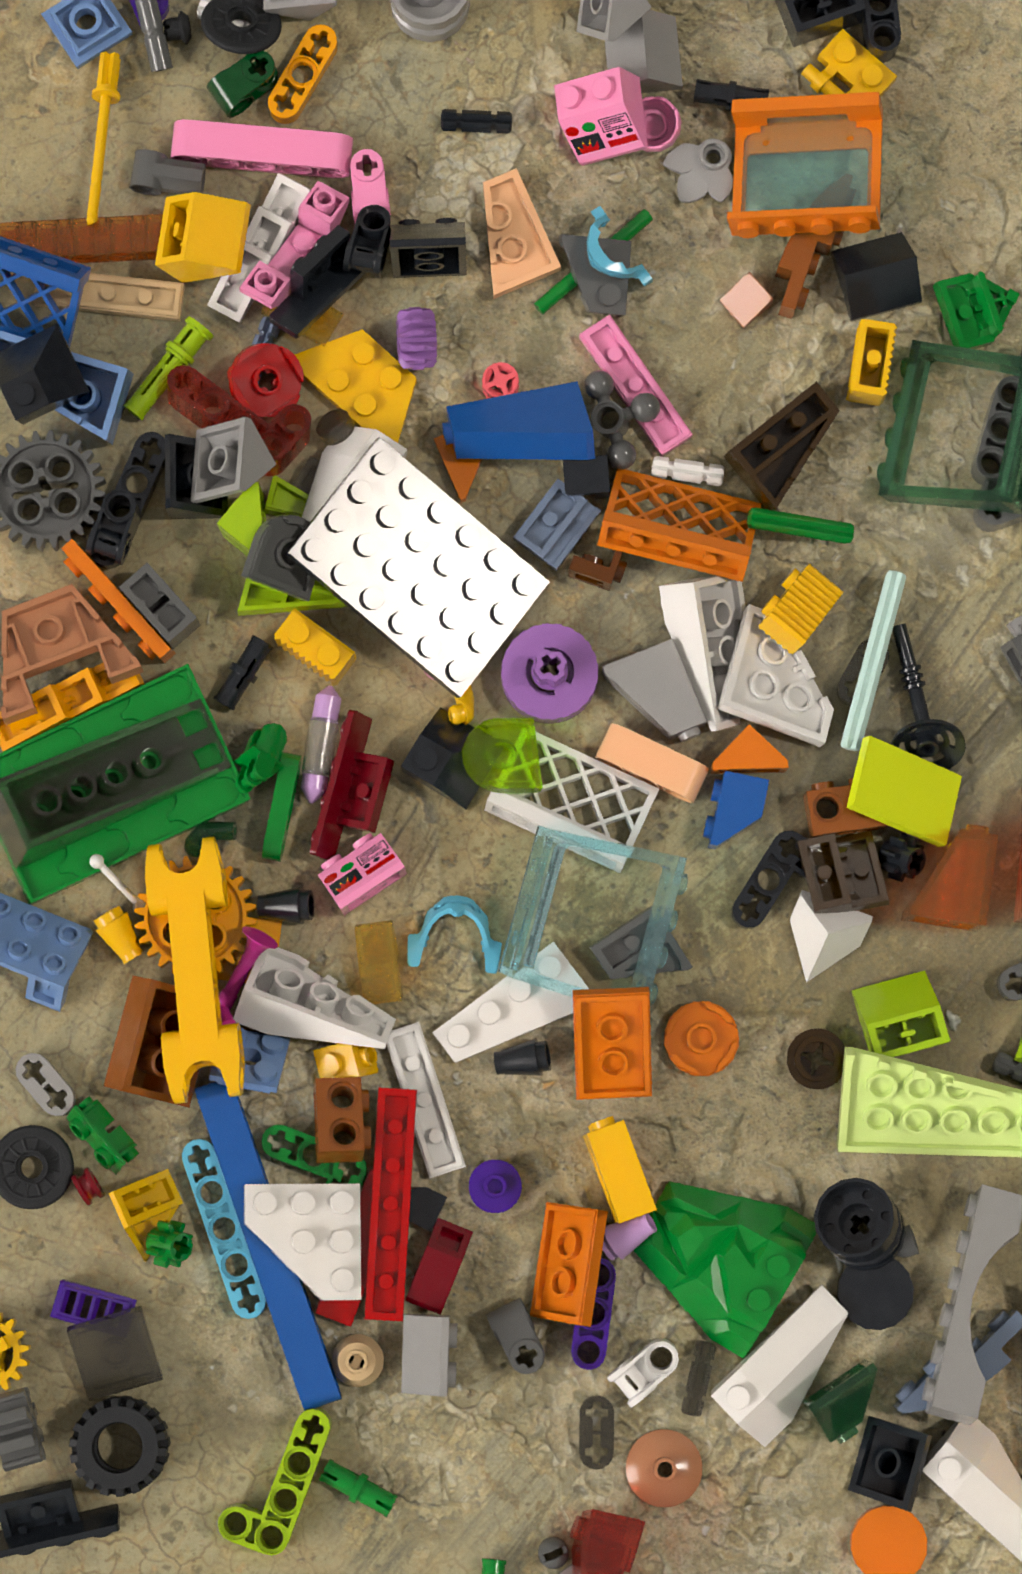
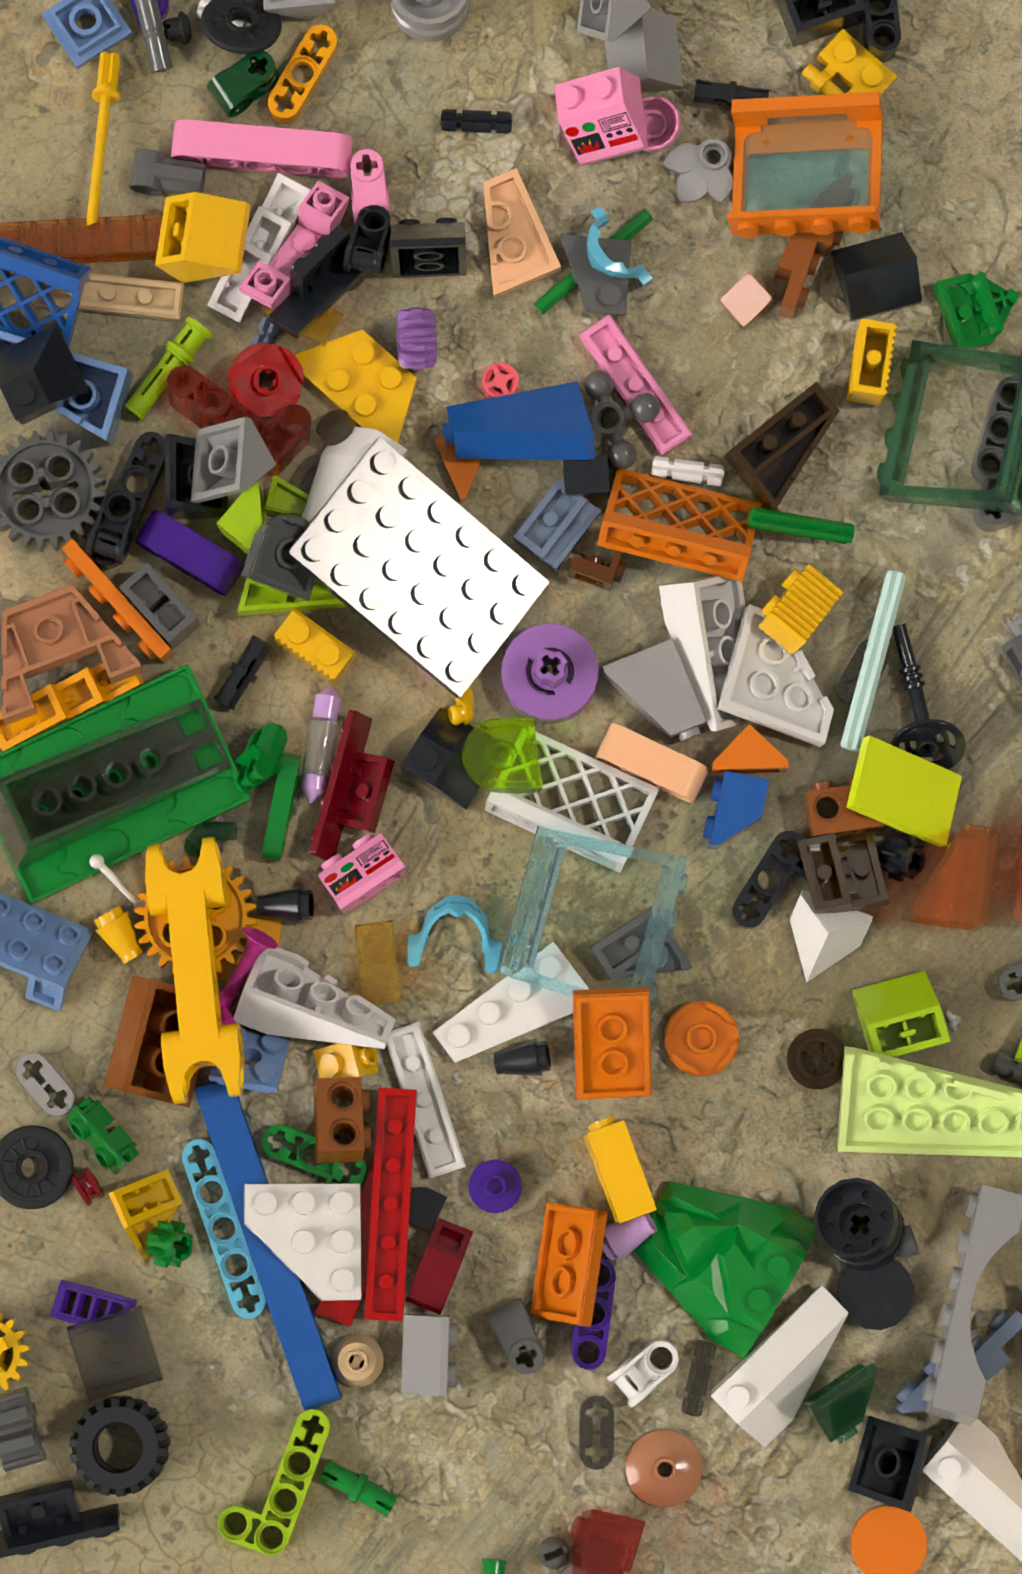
(190, 552): none -> dark purple beam

